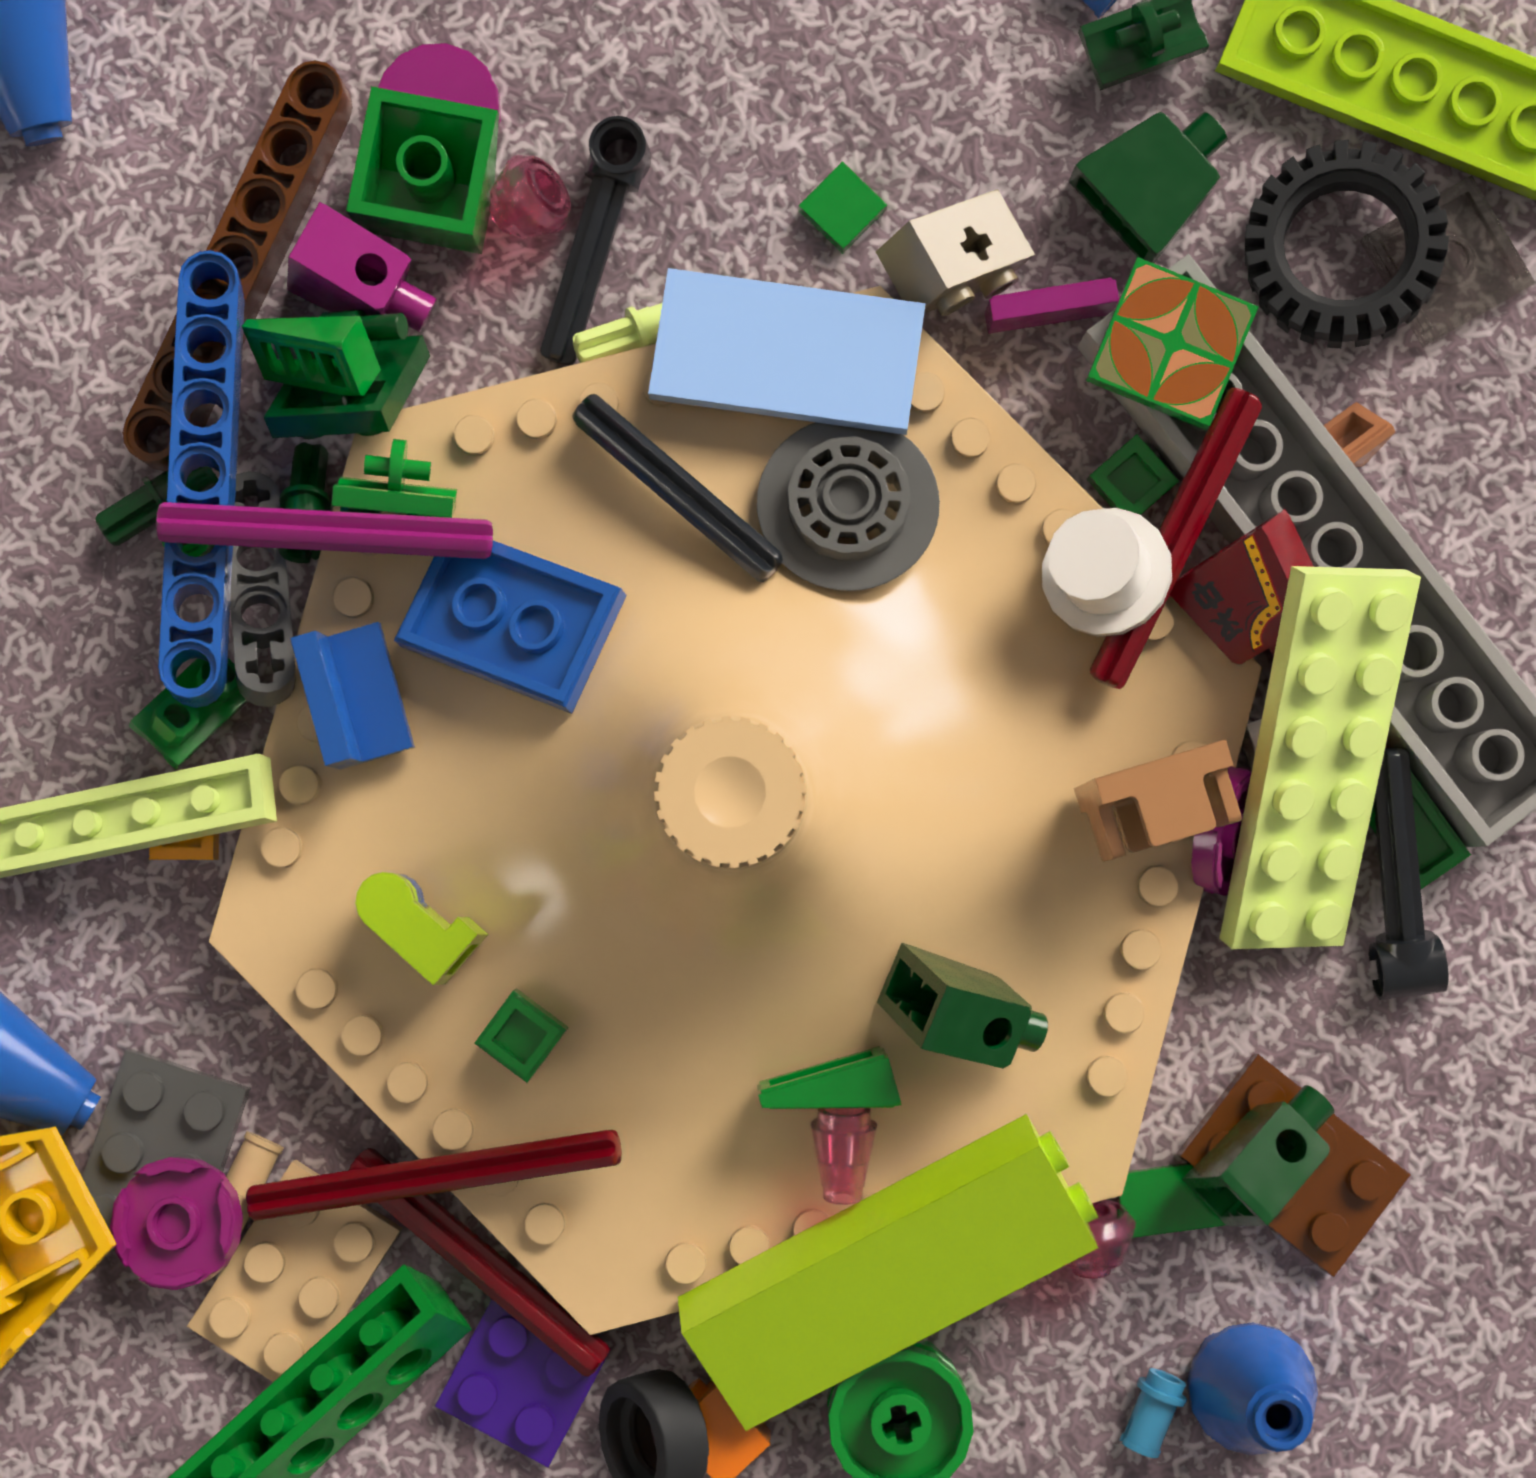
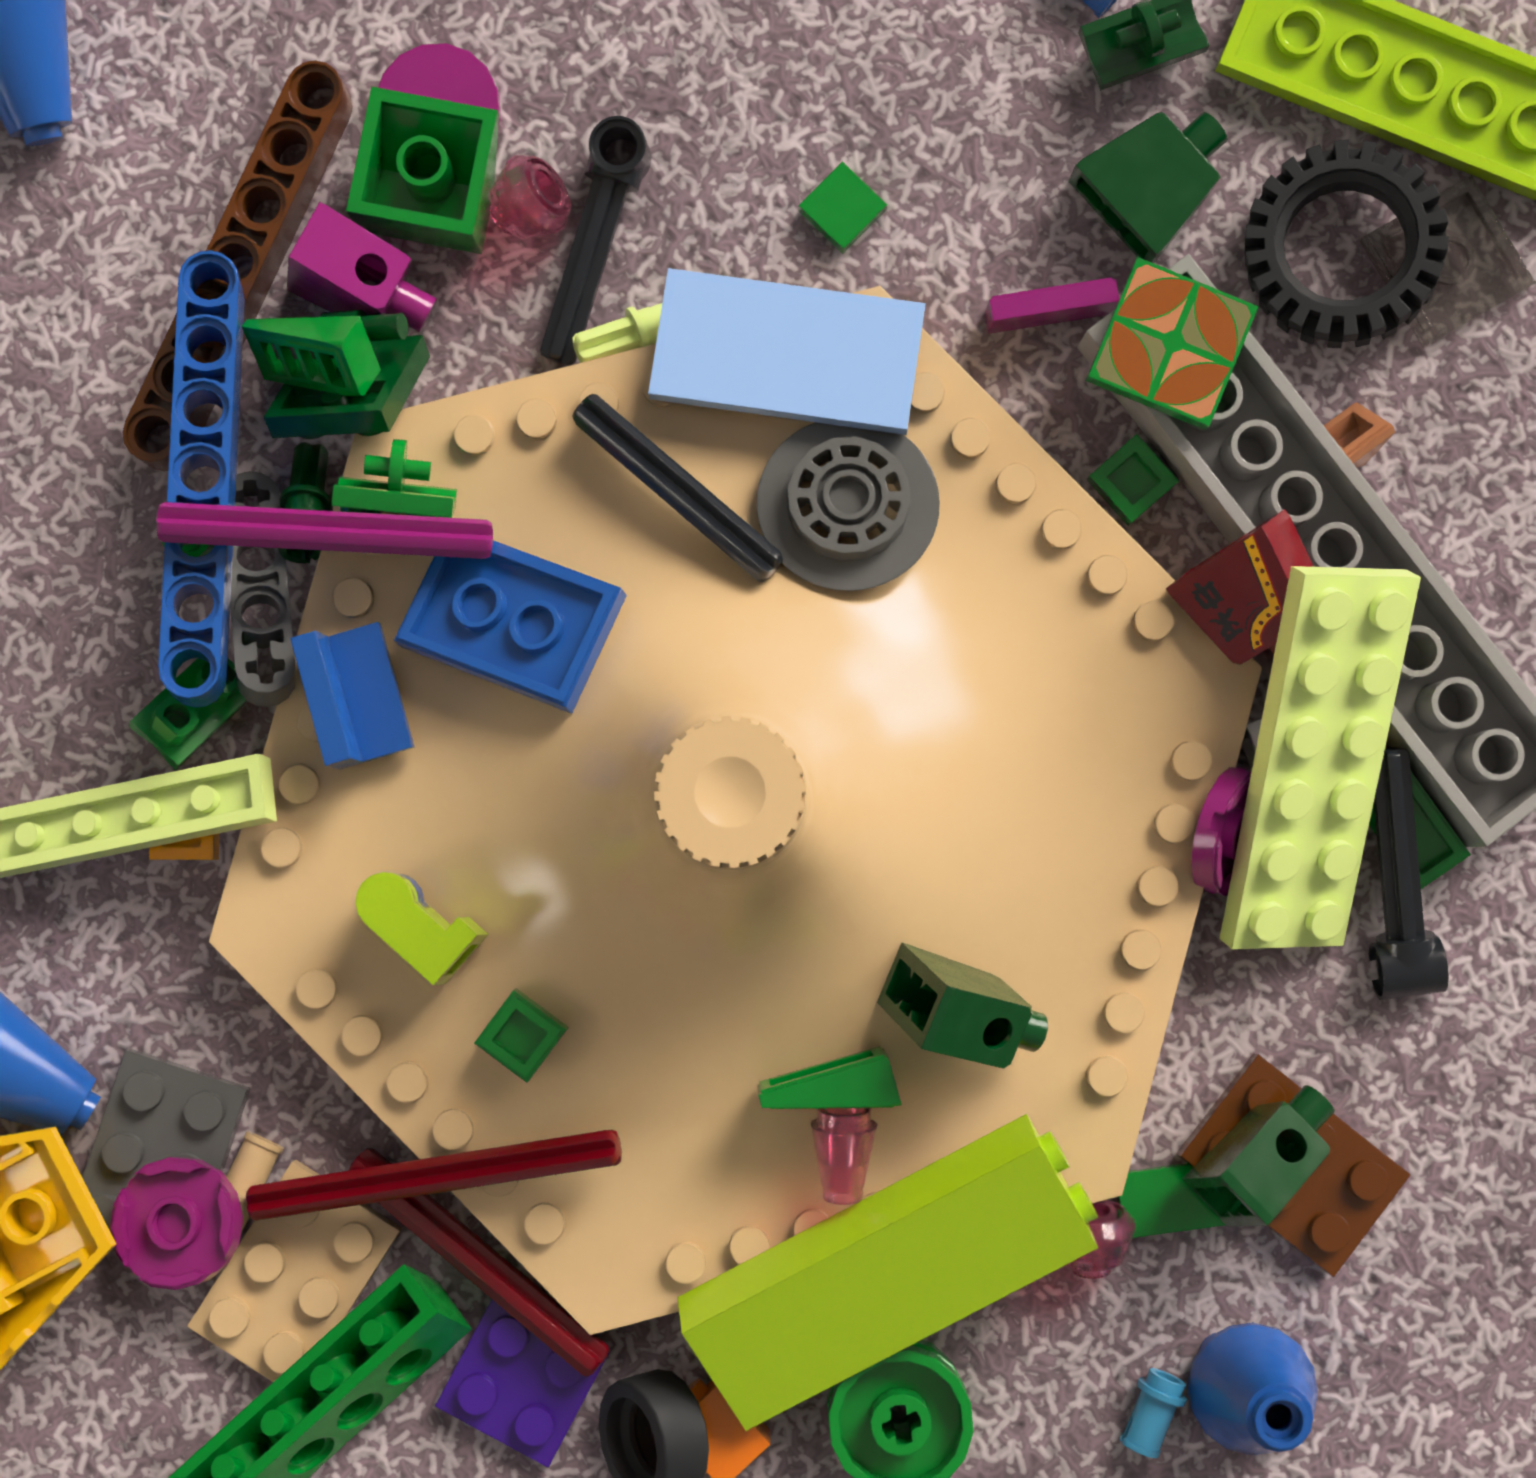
(140, 507): dark green axle -> none
(956, 254): brick -> none
(1106, 571): white piece -> none
(1160, 800): medium nougat panel -> none
(1185, 521): dark red axle -> none

